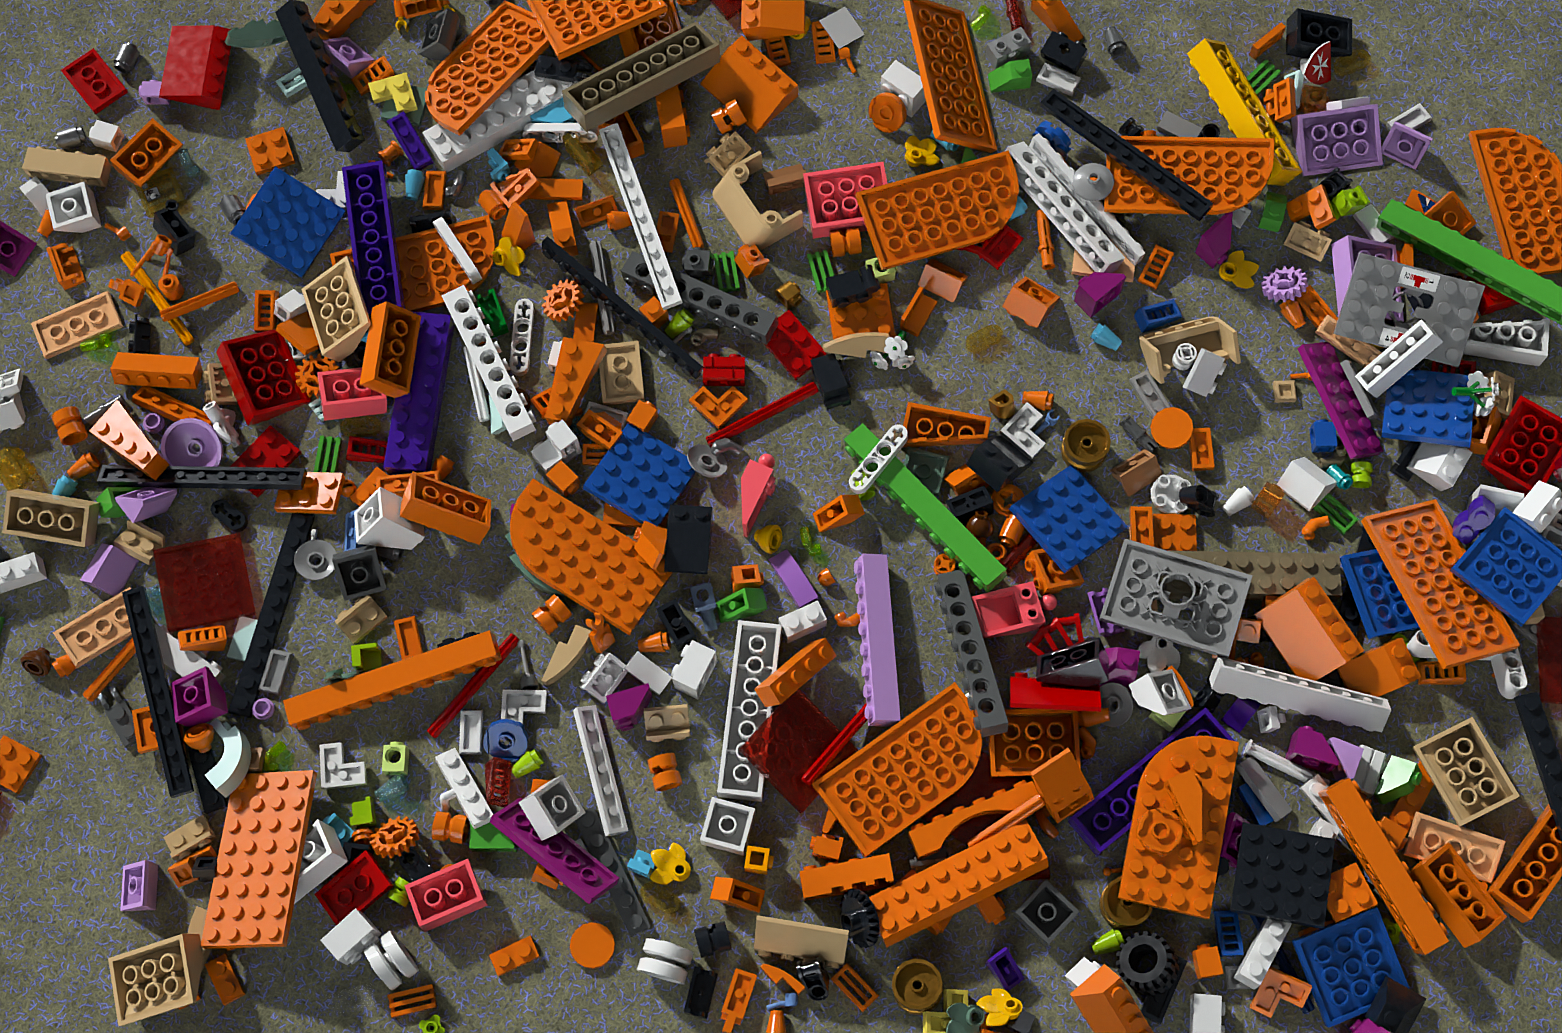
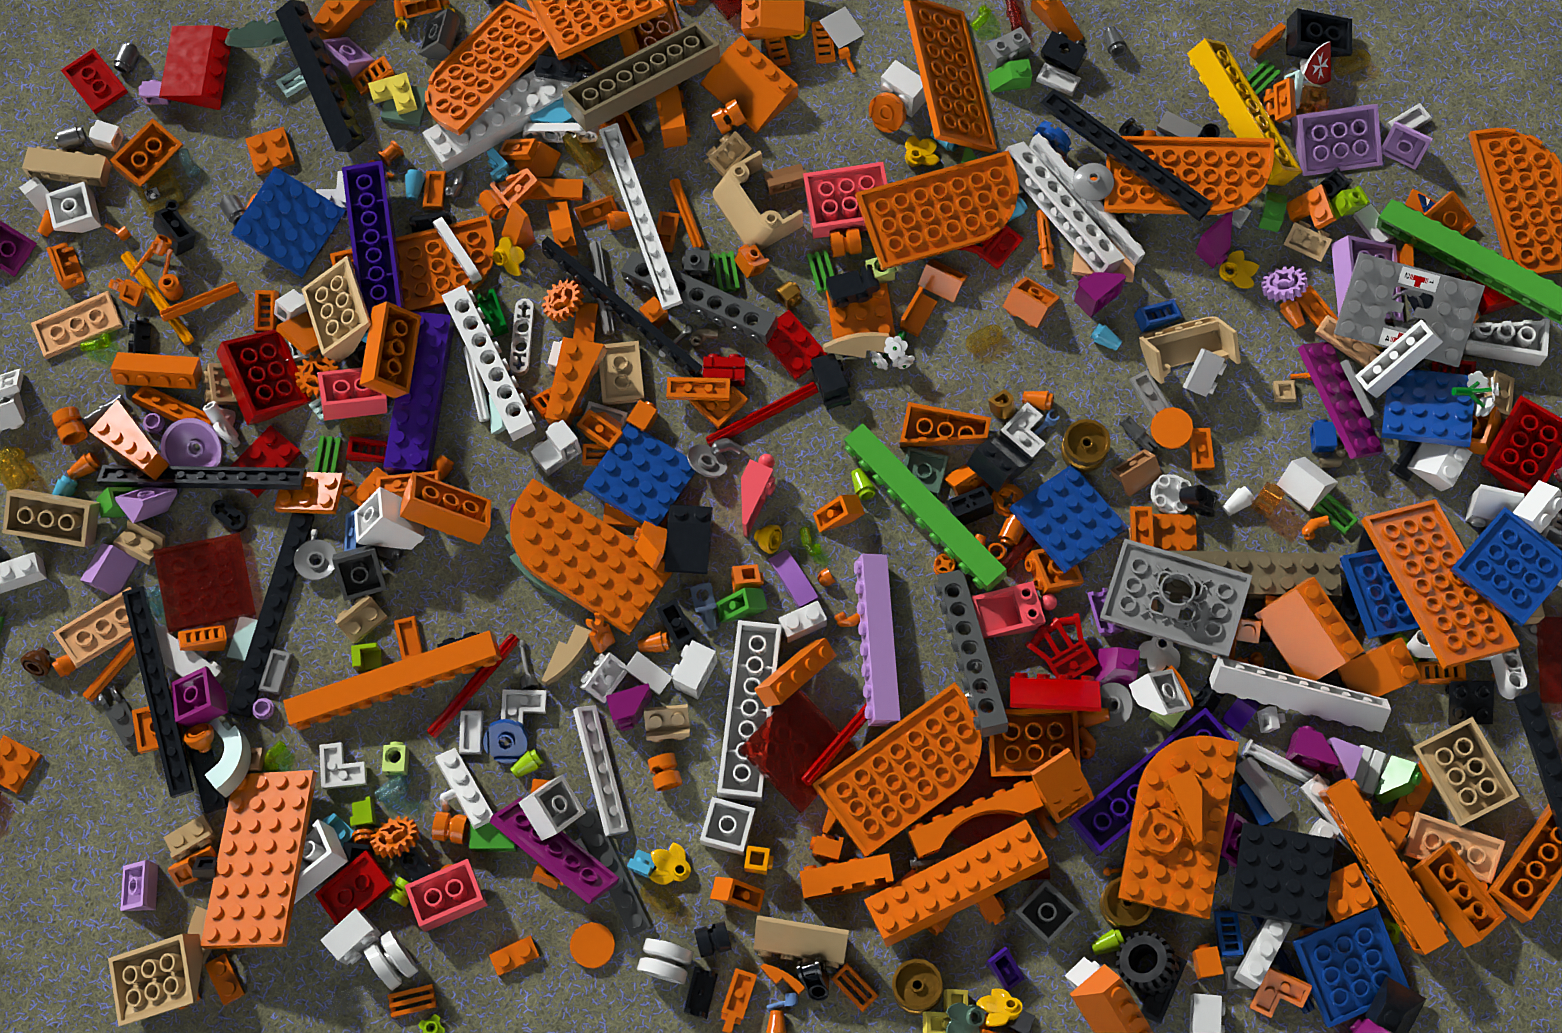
(338, 675): sand green plate -> none
(410, 141): dark purple tile -> none
(502, 769): clear red slope -> none
(550, 615): orange wheel -> none
(563, 479): orange brick -> none
(680, 322): lime cone -> none
(698, 388): none -> orange plate
(859, 918): black gear -> none
(875, 457): white beam -> none
(980, 525): reddish brown brick -> none
(1010, 819): orange axle -> none
(1075, 665): black slope -> none
(1162, 252): orange slope -> none
(1182, 361): white wheel -> none
(1343, 480): teal pin -> none
(1347, 103): white tile -> none
(1361, 474): lime wheel -> none
(1470, 700): none -> black hinge
(1477, 517): dark purple brick -> none

